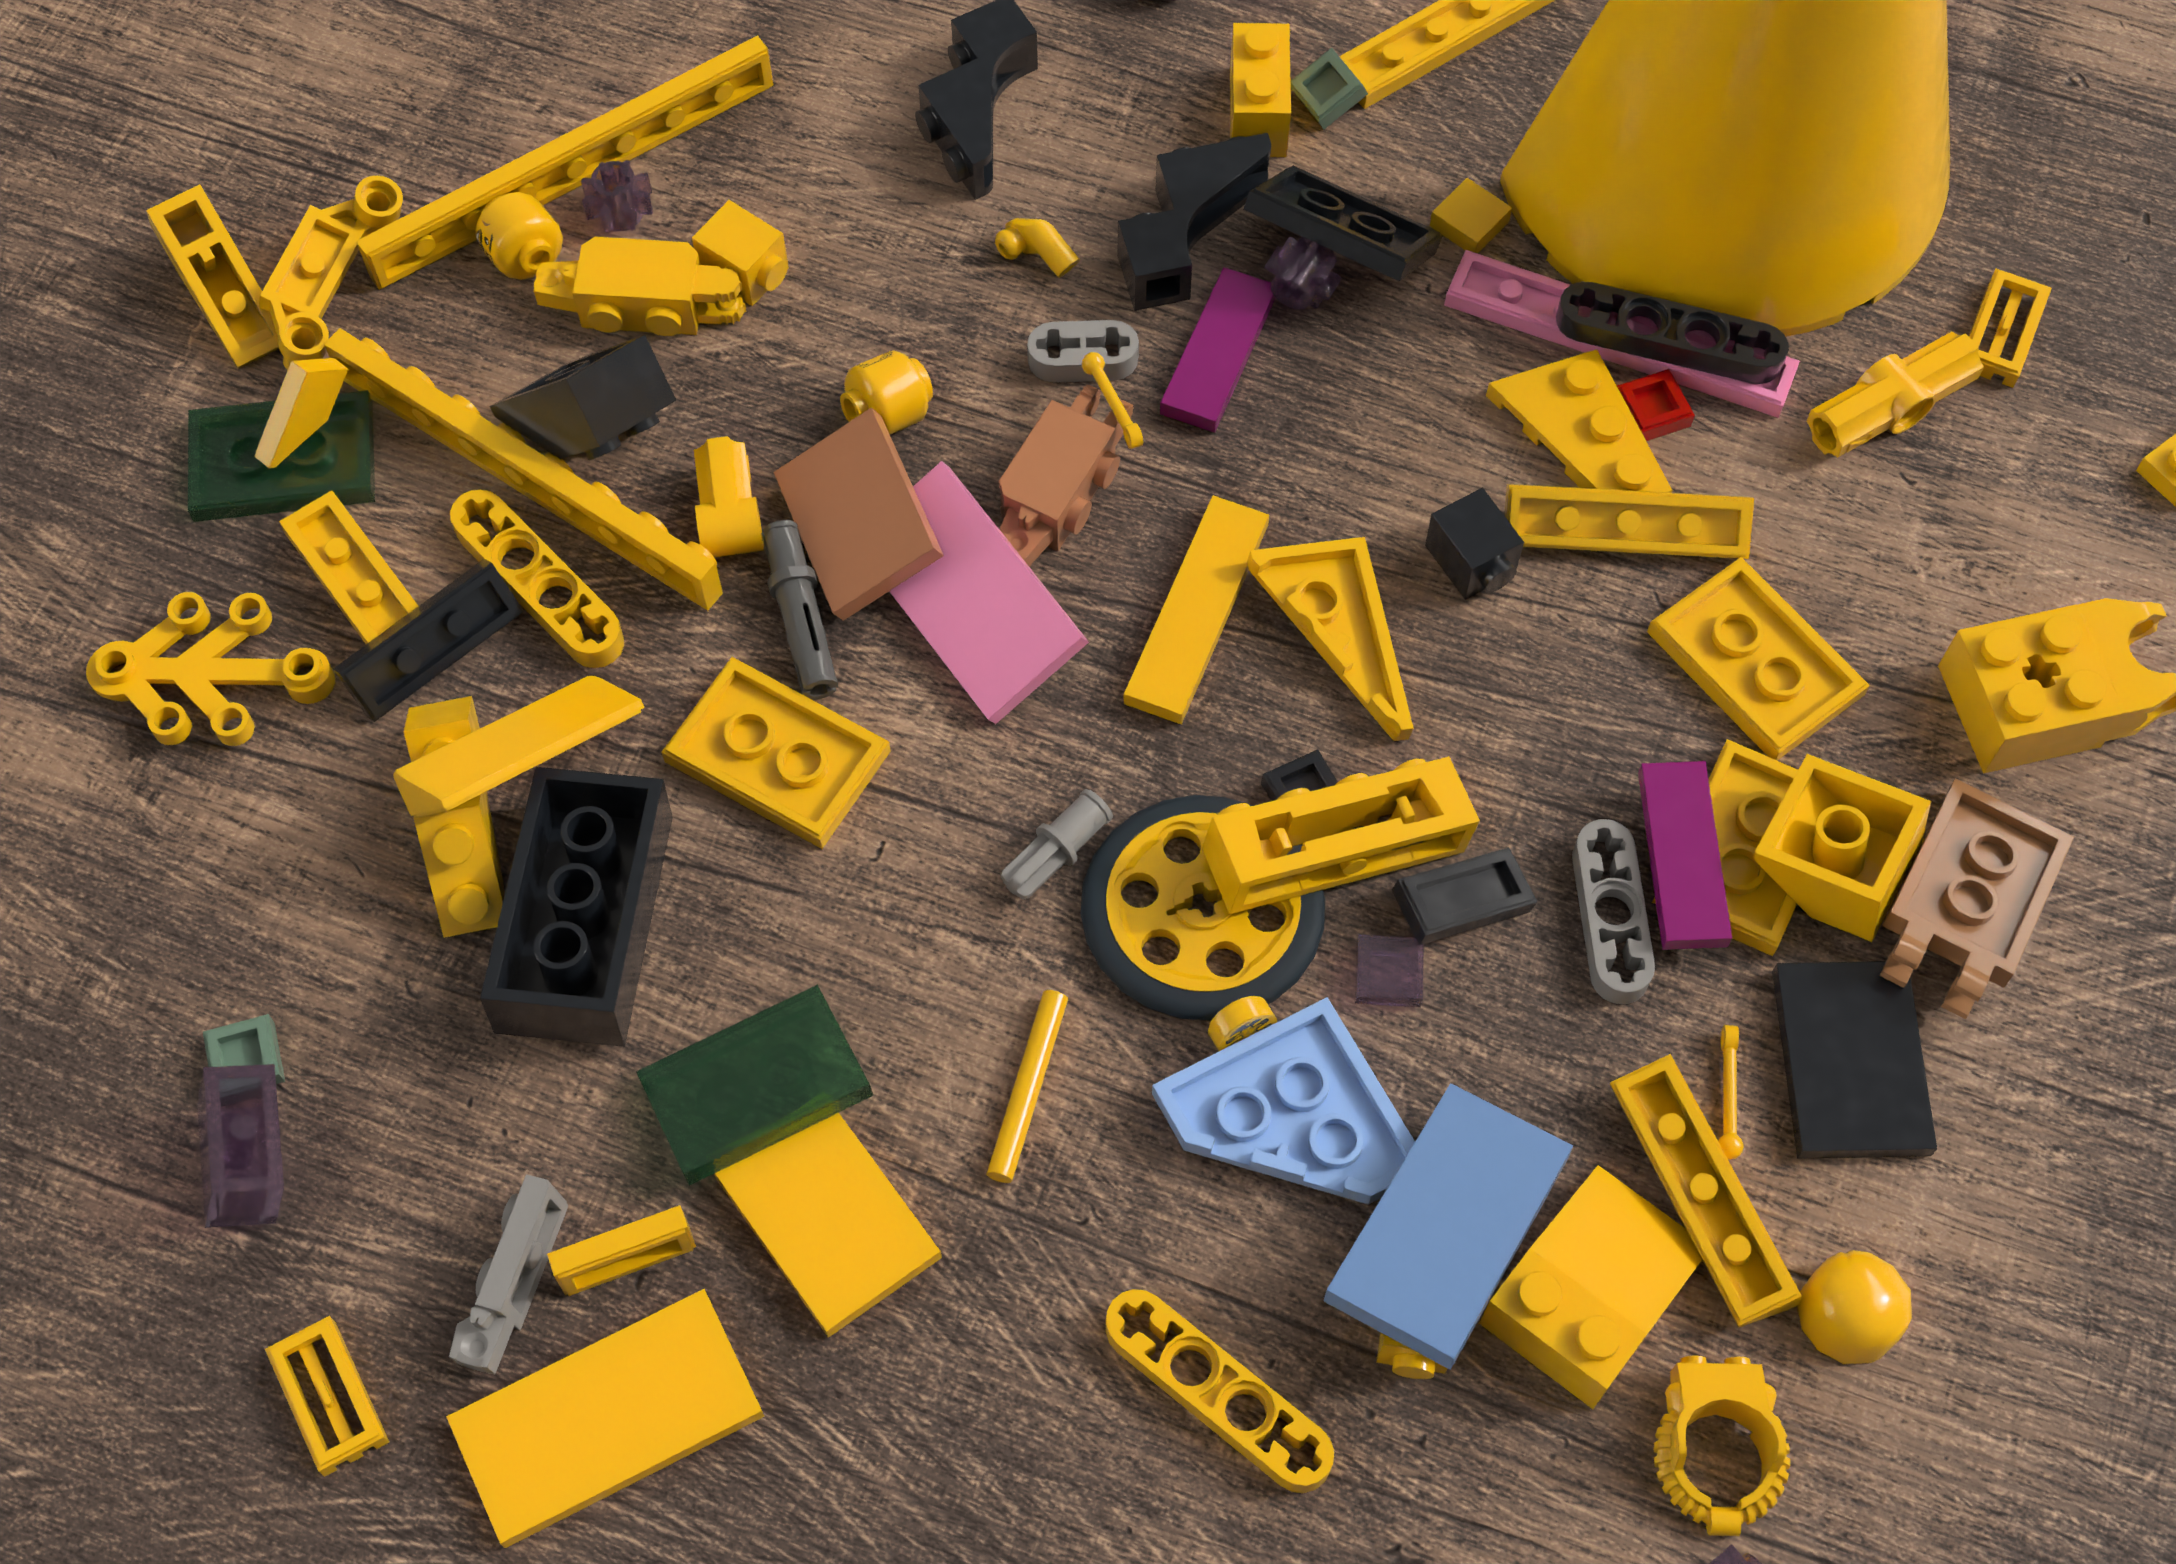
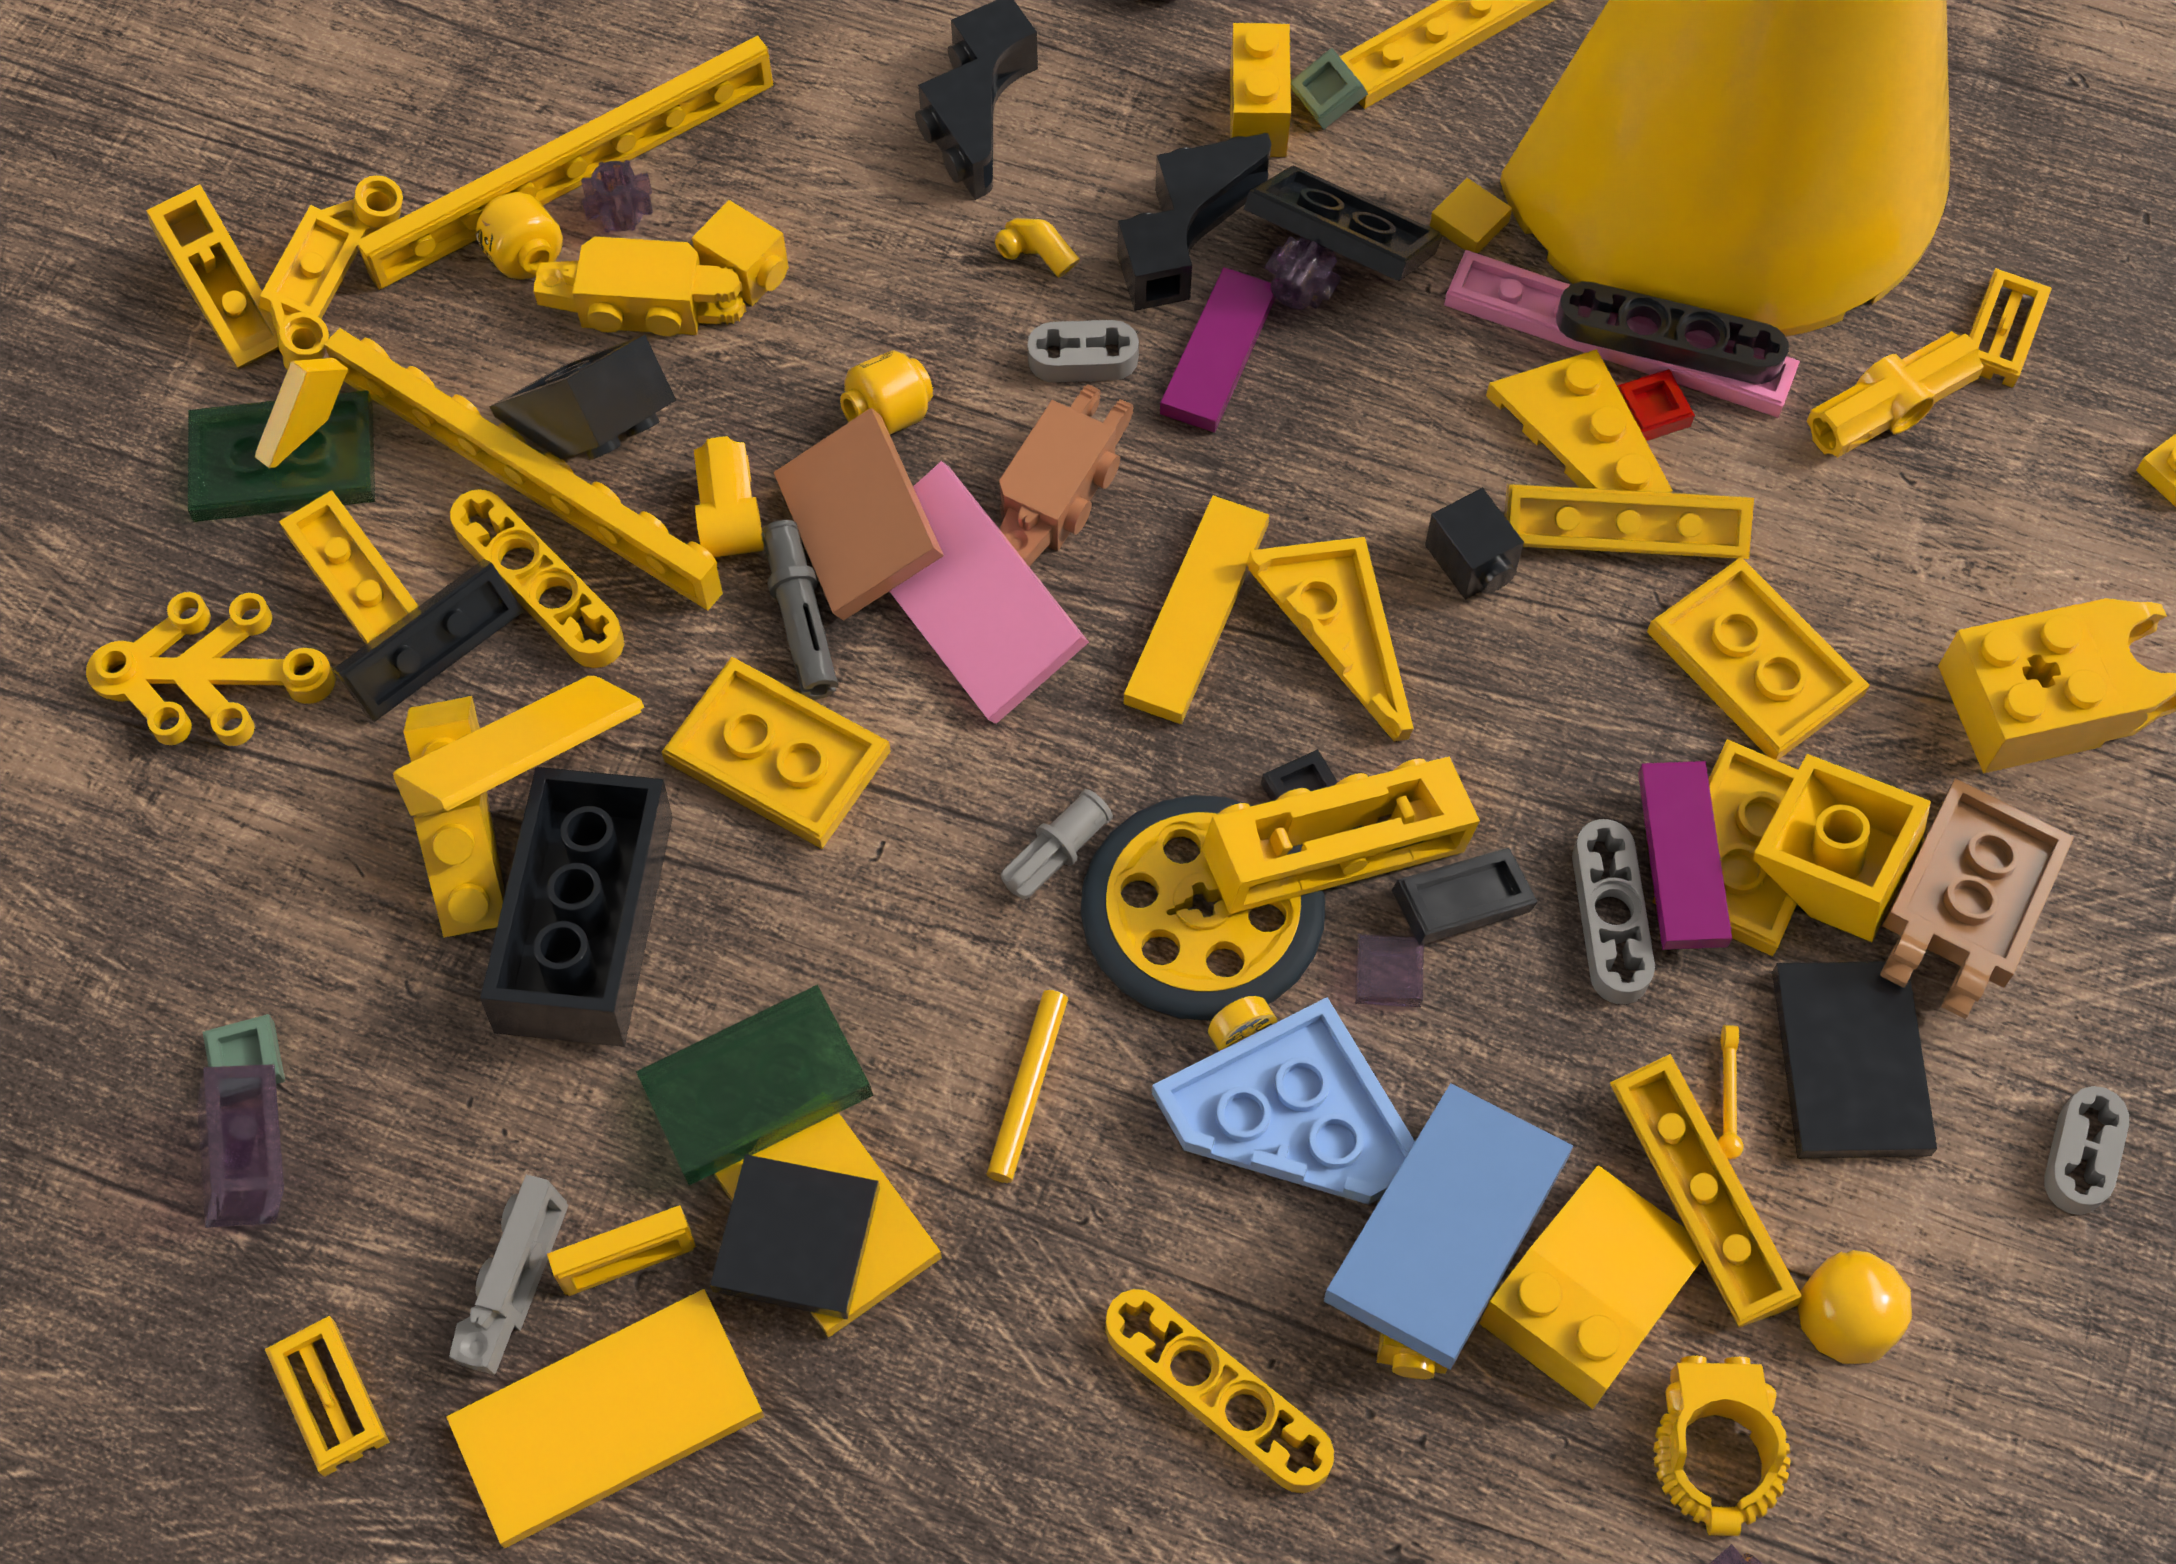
(795, 1236): none -> black tile
(1093, 365): yellow hinge -> none
(2101, 1153): none -> light grey beam

